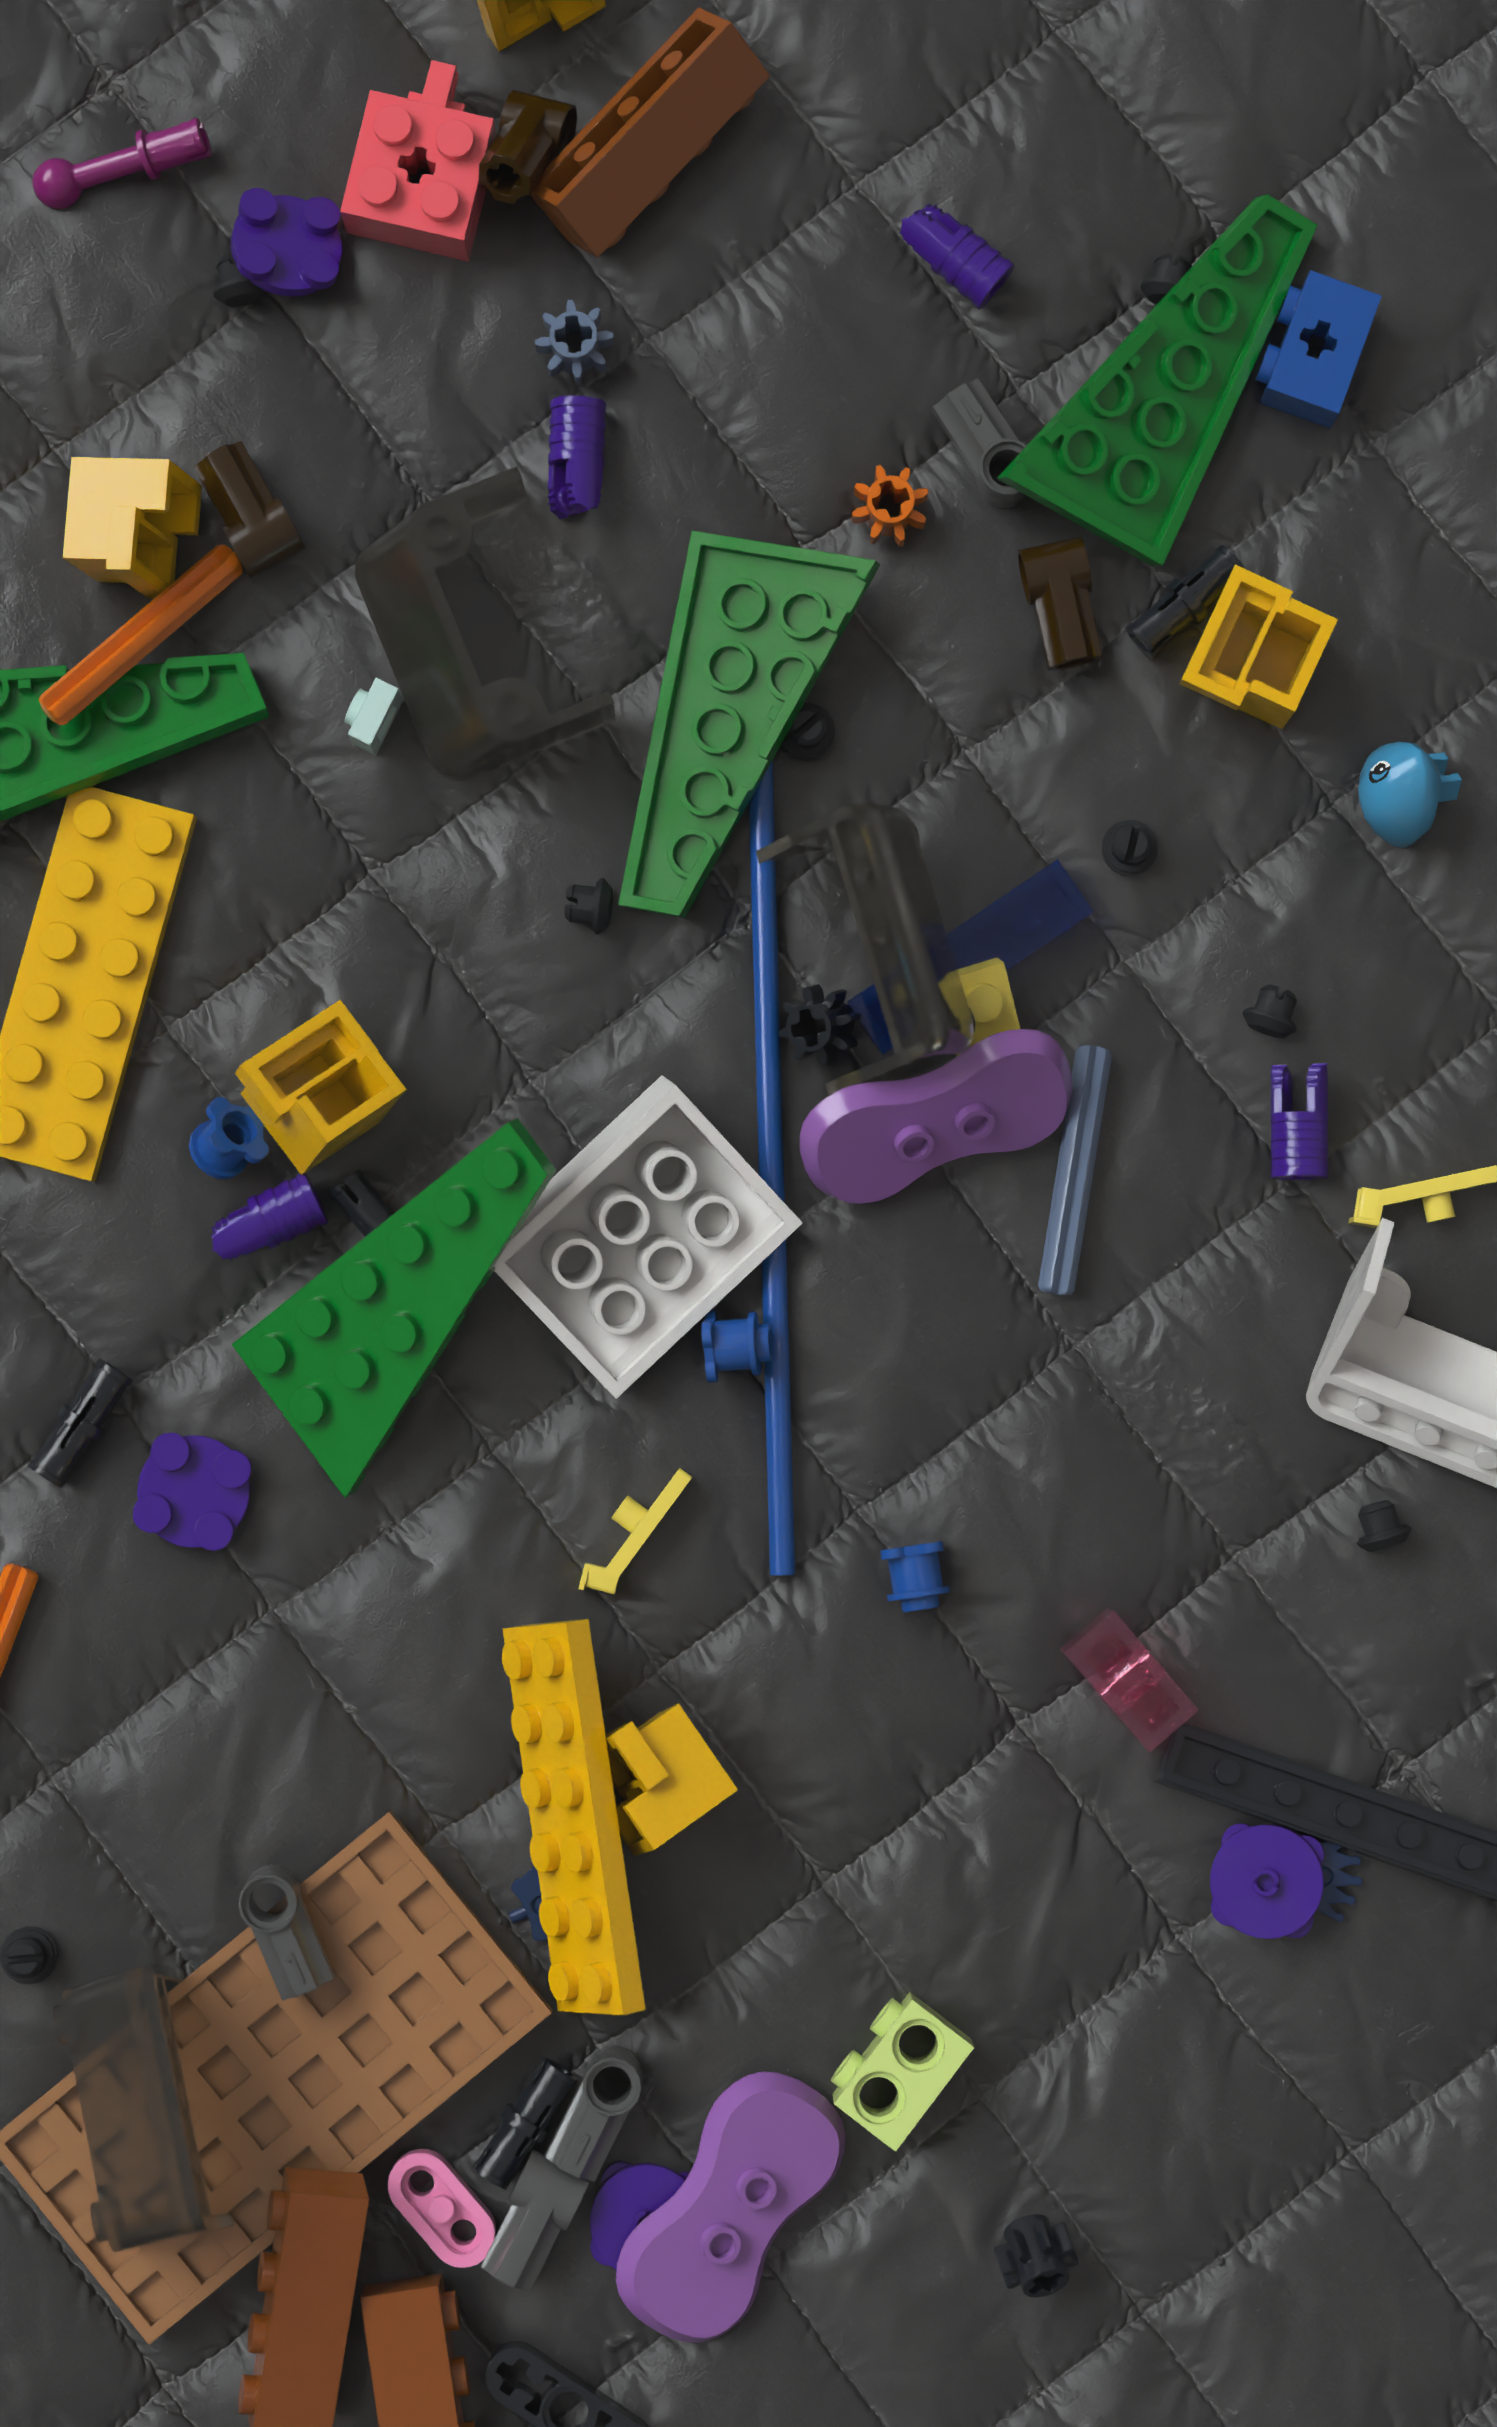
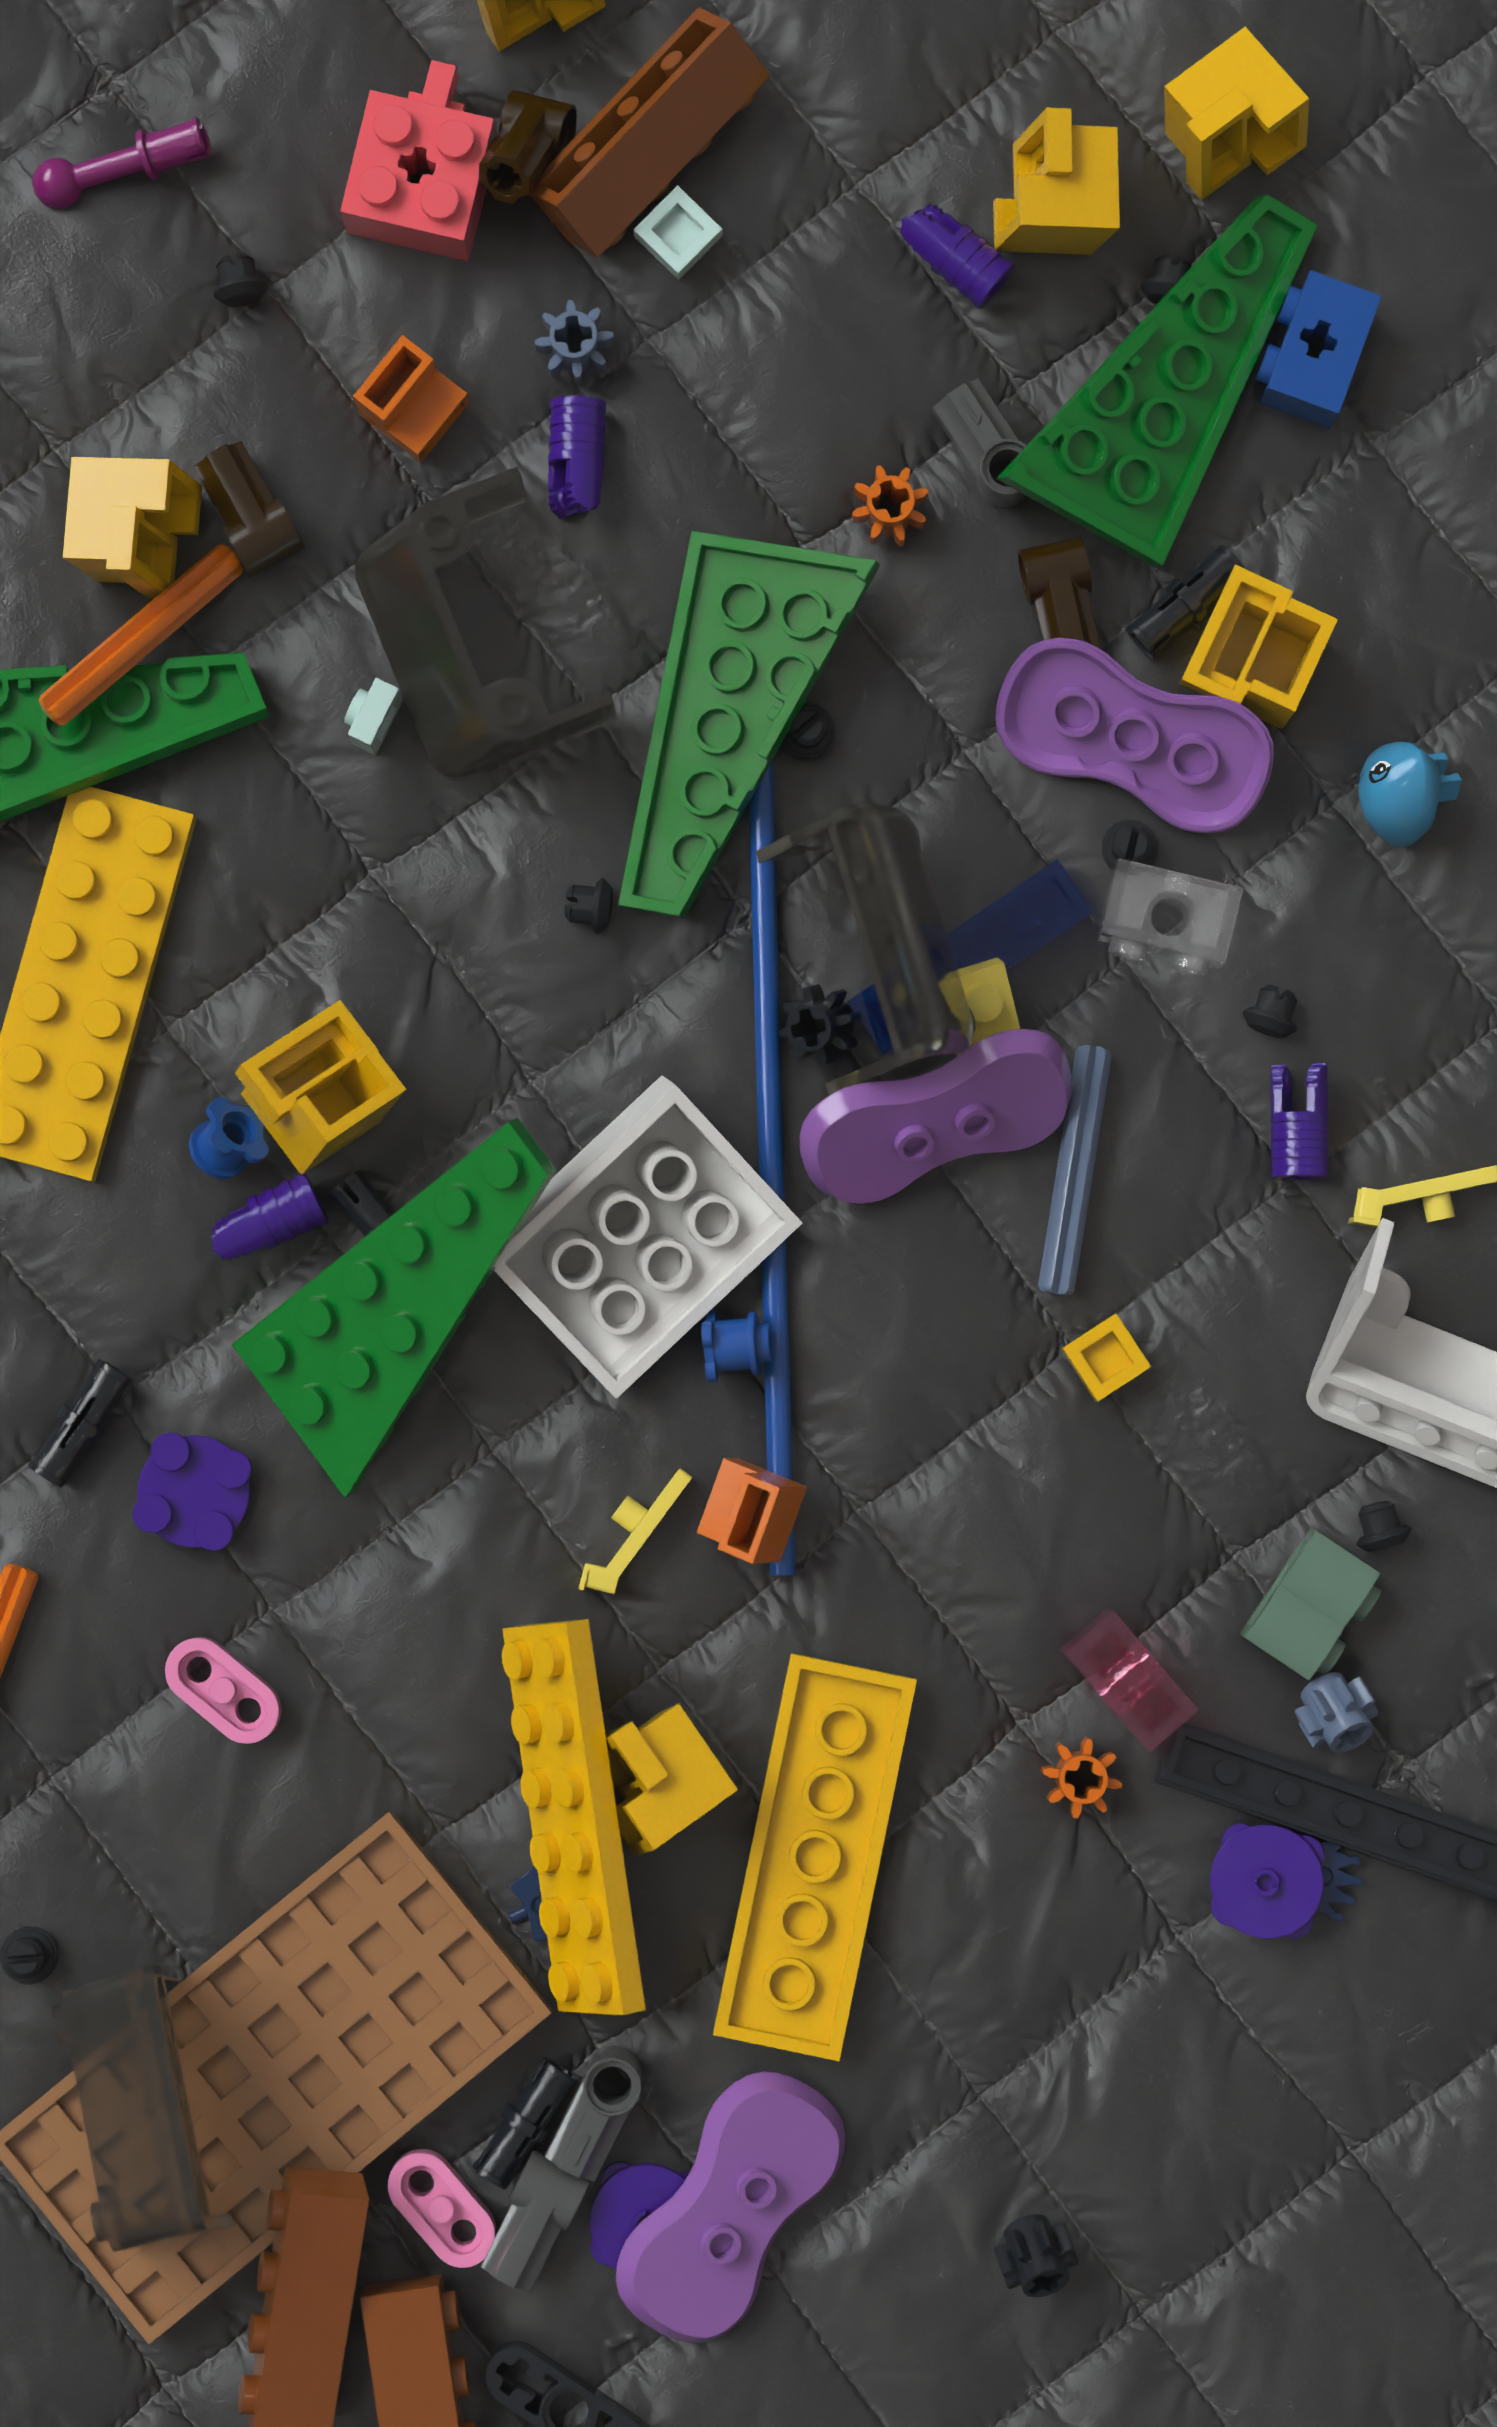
(223, 1691): none -> bright pink plate
(286, 1937): dark grey piece -> none
(287, 242): dark purple piece -> none
(410, 399): none -> orange piece
(678, 232): none -> light aqua plate
(751, 1511): none -> orange piece
(814, 1857): none -> yellow plate
(915, 1575): blue brick -> none
(916, 2078): yellowish green brick -> none
(1061, 188): none -> yellow plate
(1084, 716): none -> medium lavender plate
(1091, 1792): none -> orange gear
(1106, 1357): none -> yellow plate
(1207, 912): none -> clear brick
(1233, 110): none -> yellow plate
(1312, 1605): none -> sand green brick
(1337, 1712): none -> sand blue gear

